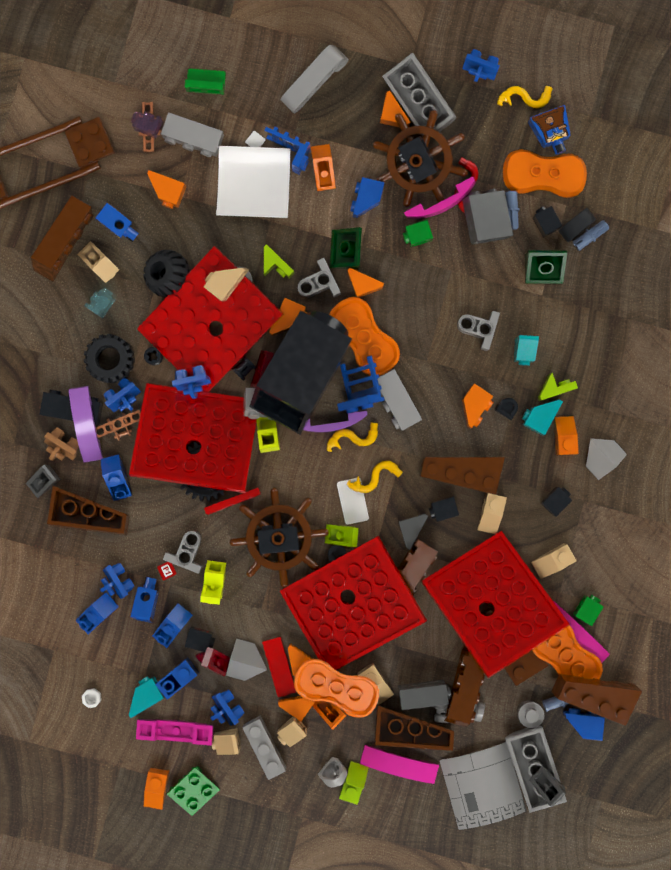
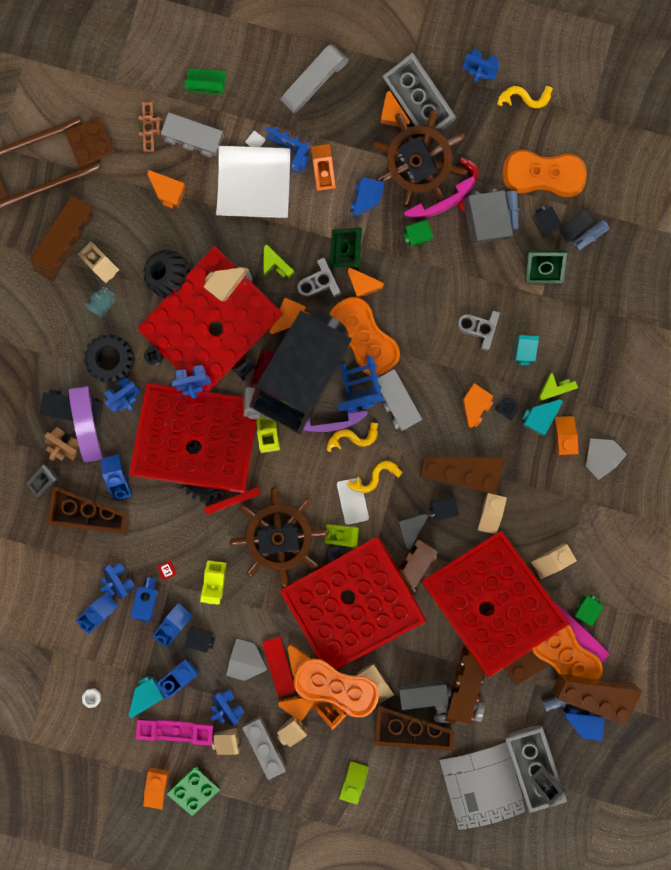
(110, 216): blue torso -> none
(111, 424): nougat piece -> none
(146, 123): clear purple brick -> none
(190, 549): light grey tile -> none
(214, 661): dark red tile -> none
(333, 773): light grey piece -> none
(399, 765): dark pink slope -> none
(530, 714): light grey piece -> none
(551, 128): torso -> none
(556, 500): black brick -> none

